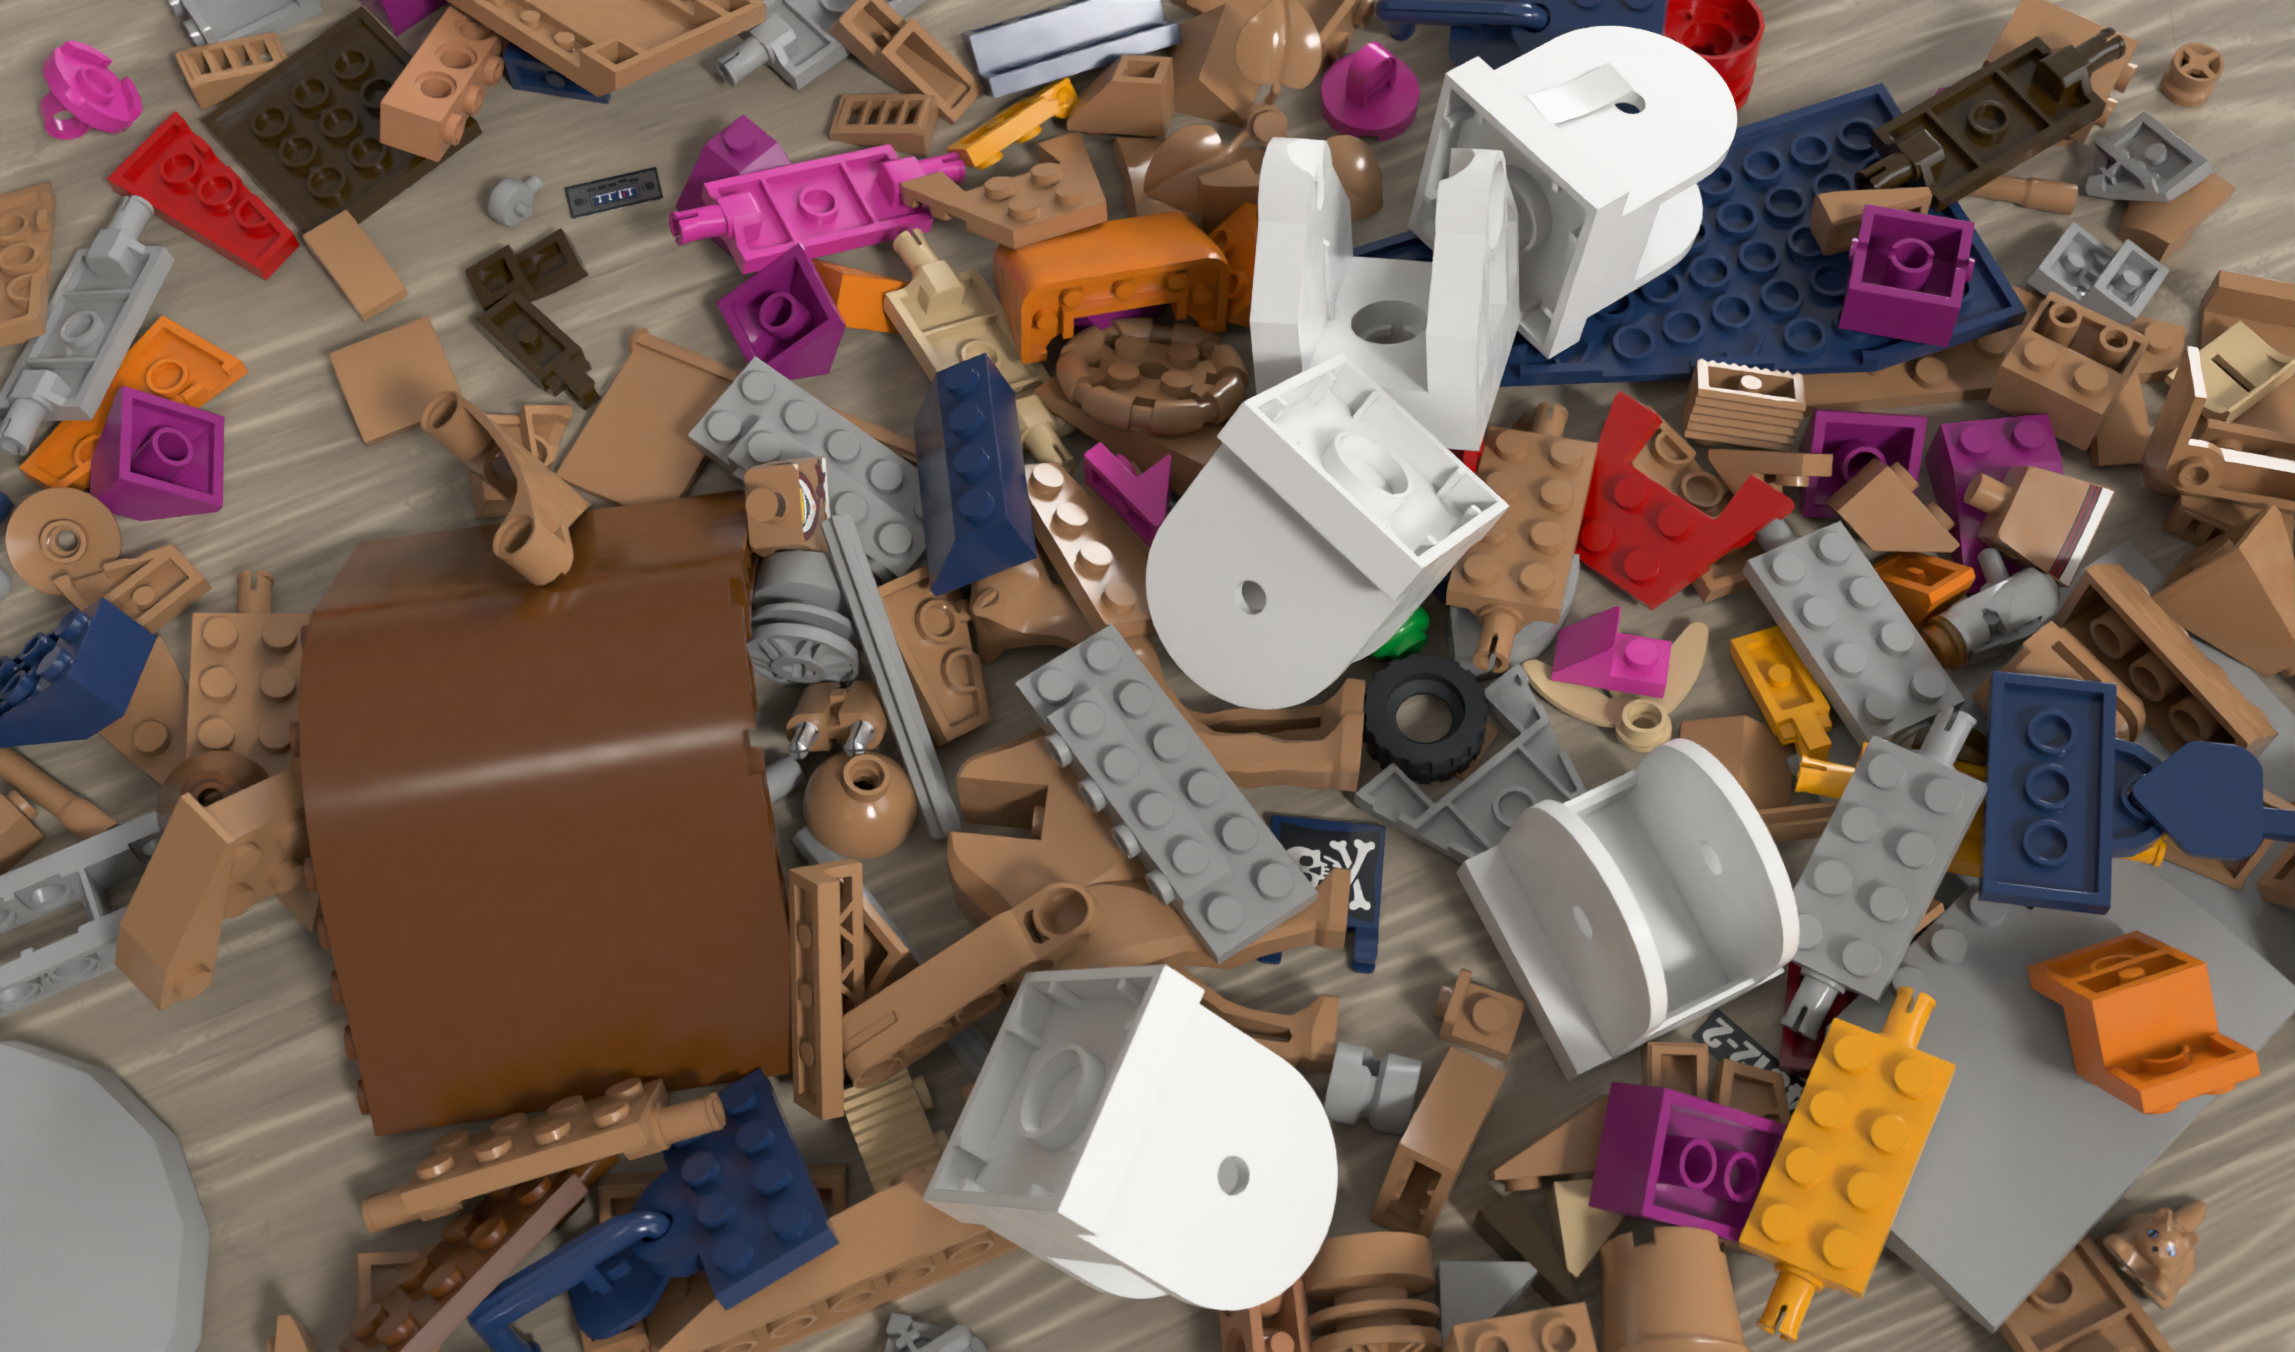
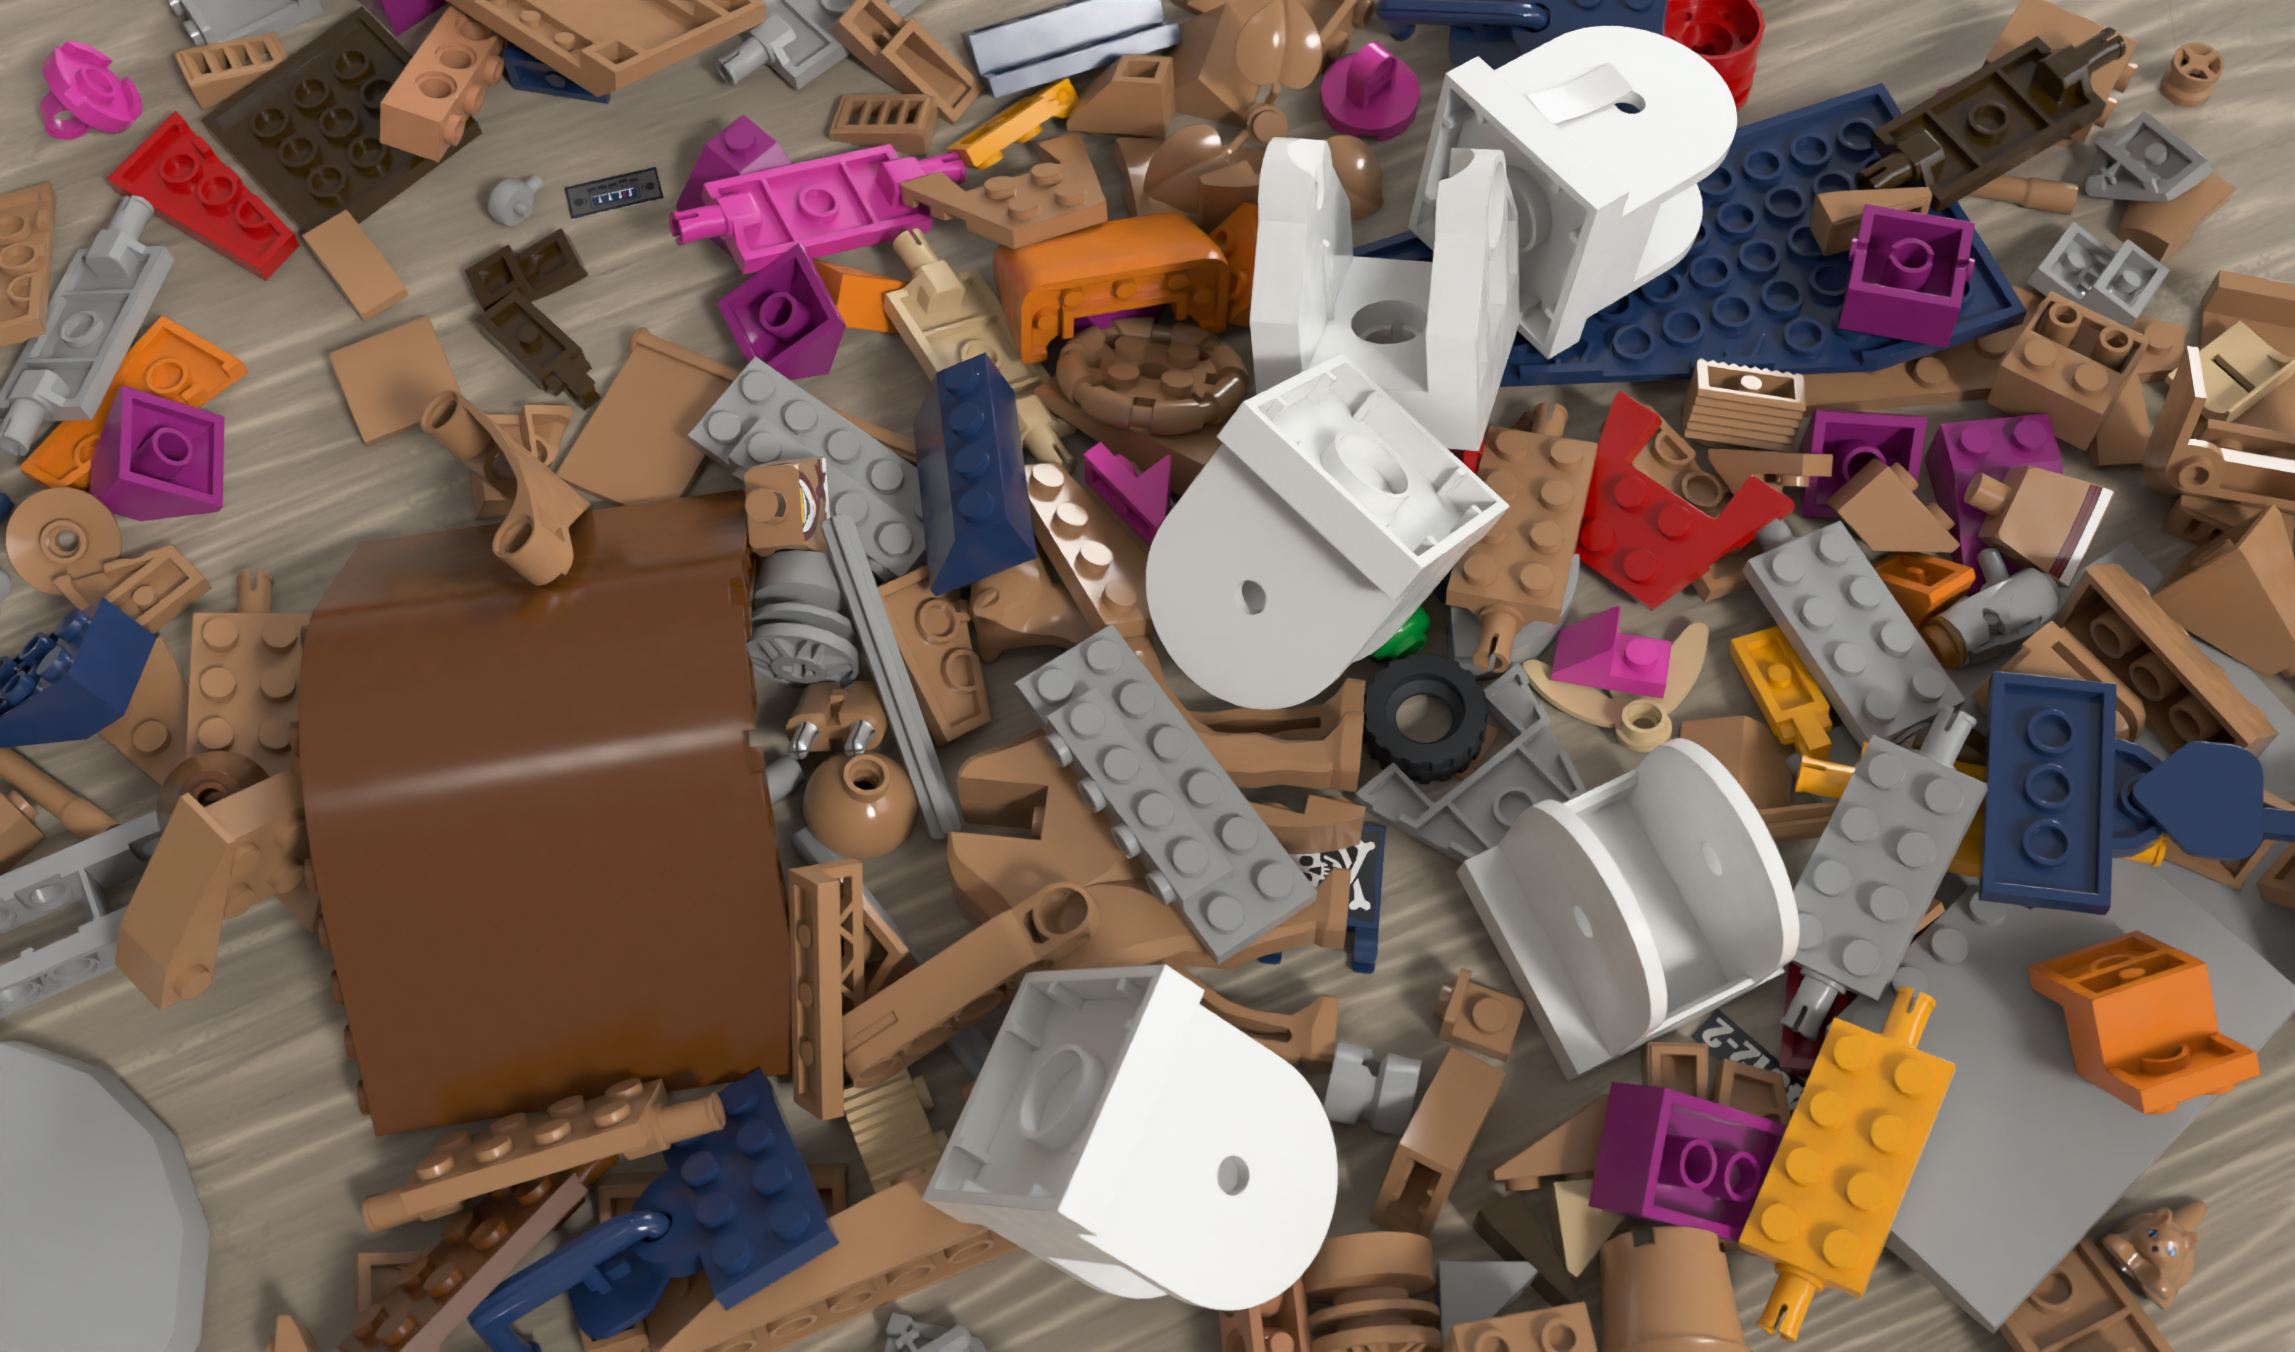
(1325, 826): none -> medium nougat slope

